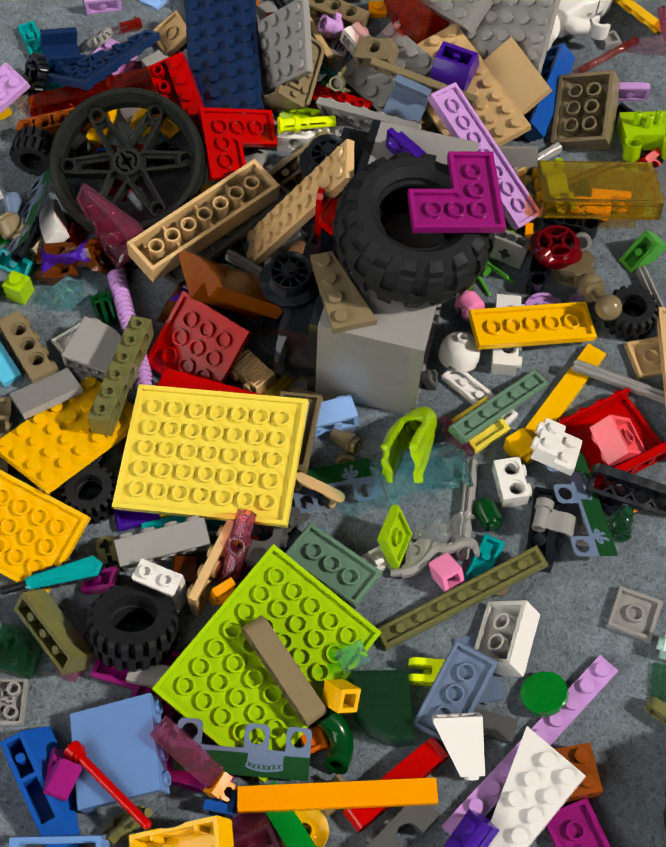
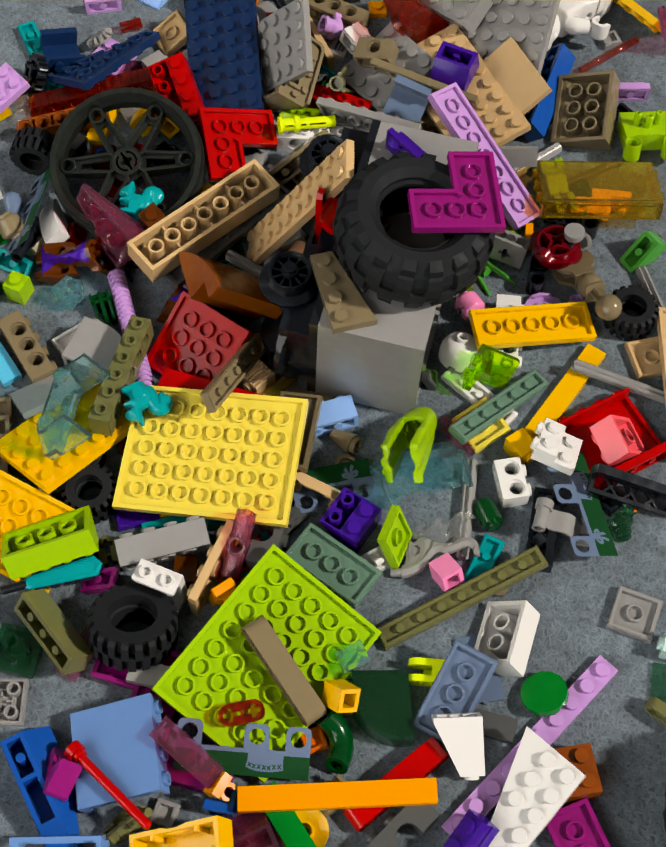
(49, 543): none -> lime slope
(56, 426): none -> clear light blue windscreen
(136, 203): none -> teal animal
(143, 398): none -> teal animal
(151, 215): none -> reddish brown brick
(165, 813): none -> light grey tile
(233, 372): none -> dark tan tile
(240, 707): none -> clear red beam
(351, 519): none -> dark purple slope
(489, 367): none -> clear neon green bracket
(574, 232): none -> light grey tile
(651, 156): red tile -> none

